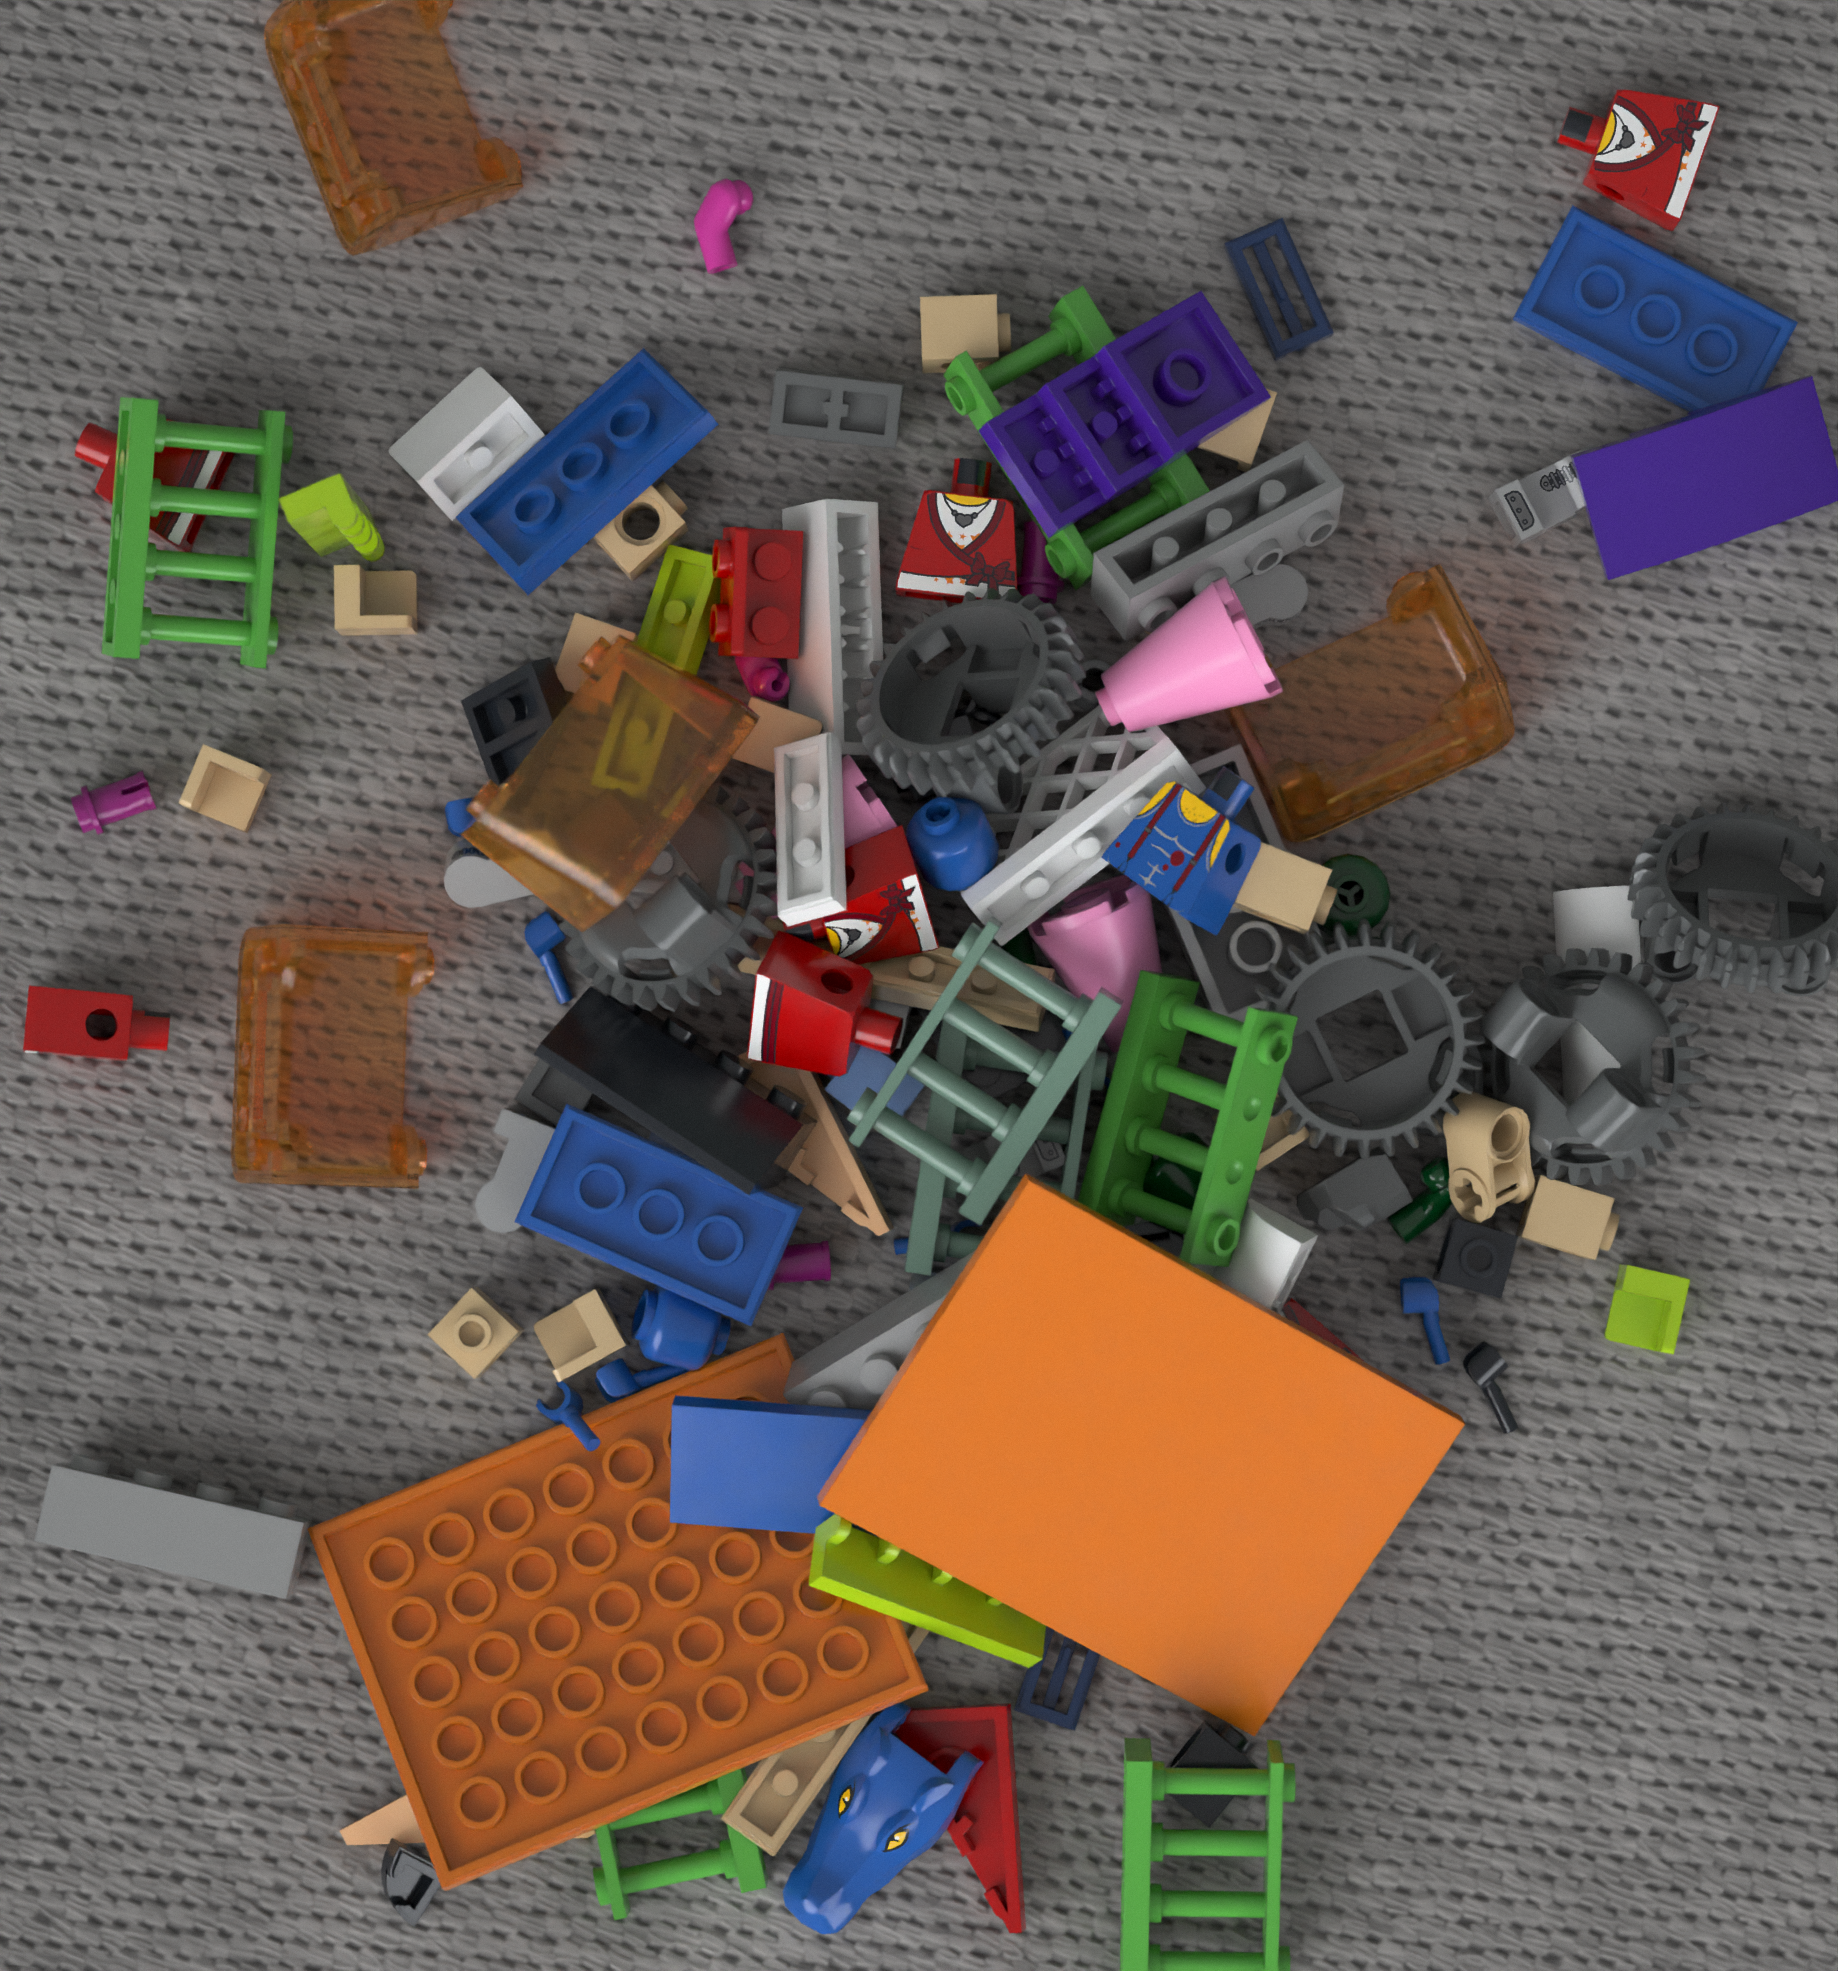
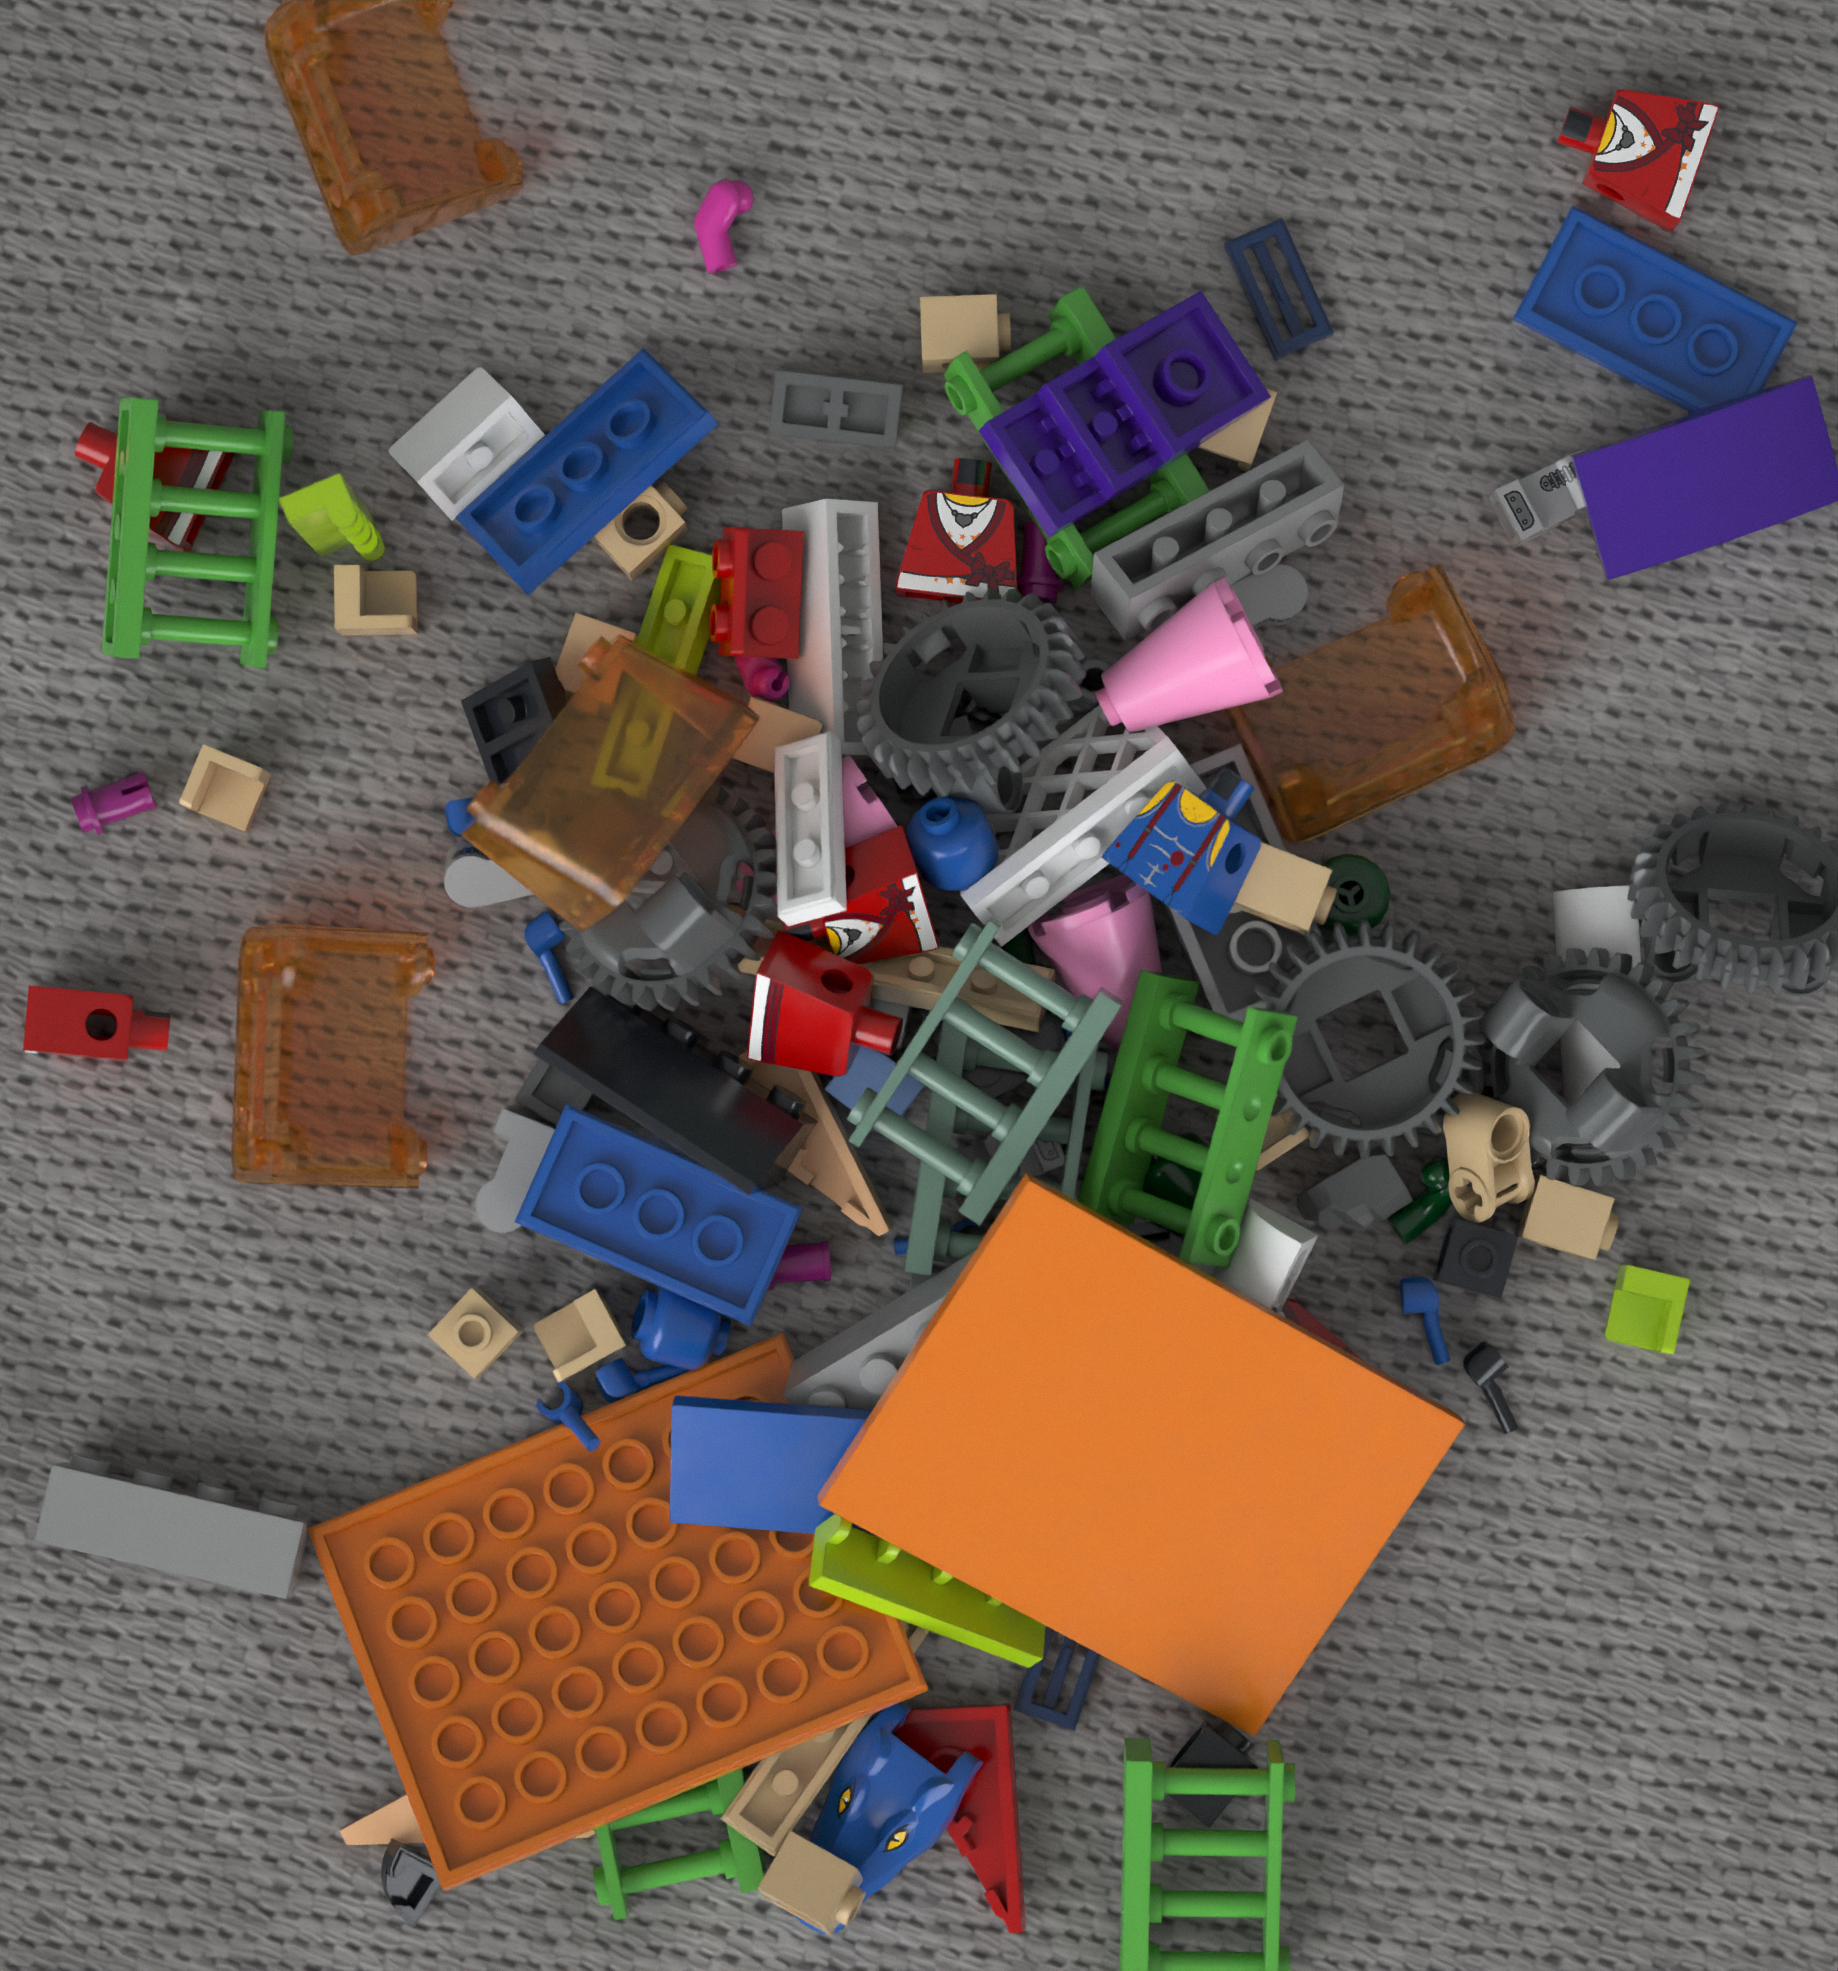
(813, 1884): none -> tan brick

